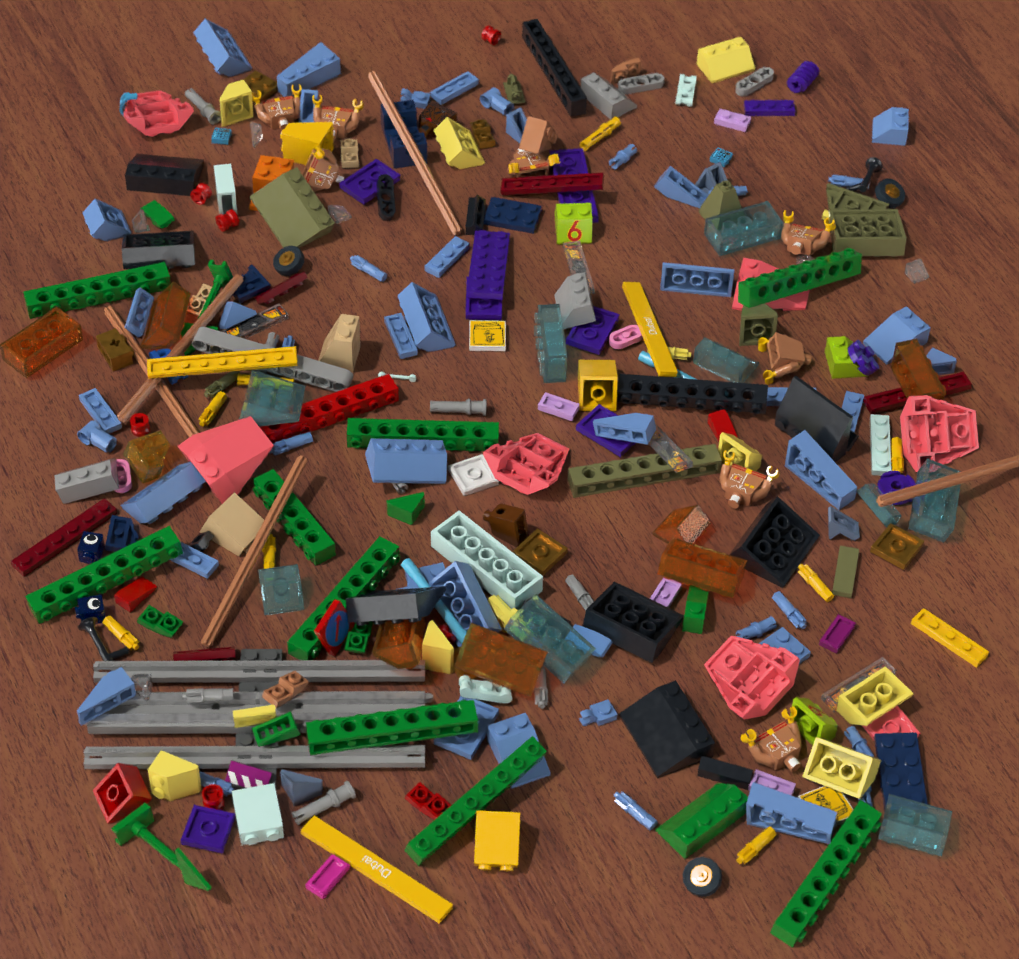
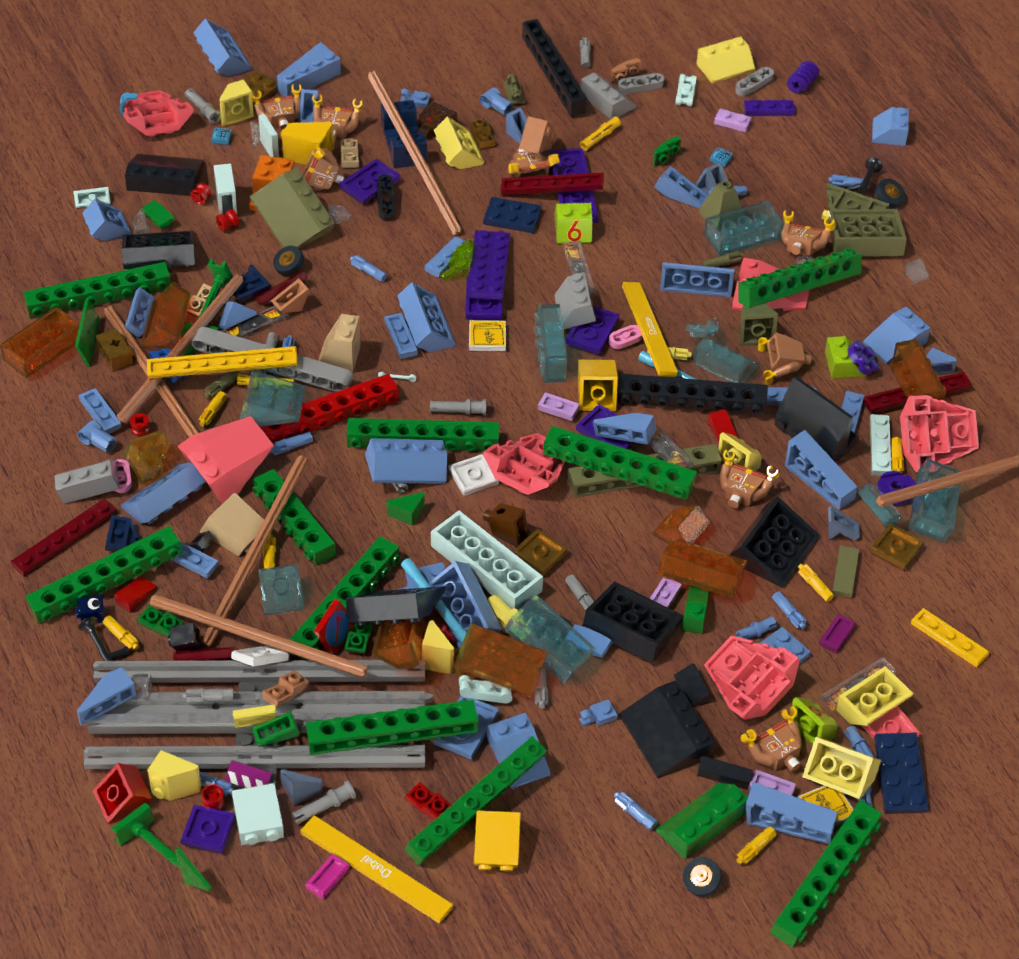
(85, 197): none -> light aqua slope
(87, 333): none -> green piece
(90, 547): clear blue brick -> none
(184, 637): none -> black brick
(258, 656): none -> white tile
(259, 636): none -> nougat axle
(268, 136): none -> light aqua tile
(292, 298): none -> nougat slope
(454, 88): medium blue plate -> none
(460, 260): none -> clear neon green wing
(475, 214): black piece -> none
(491, 35): red wheel -> none
(585, 53): none -> light grey piece
(619, 462): none -> green brick
(623, 156): medium blue pin -> none
(666, 149): none -> green slope
(692, 685): none -> black slope
(698, 330): none -> clear light blue bracket
(726, 259): none -> olive piece
(915, 825): clear light blue slope -> none

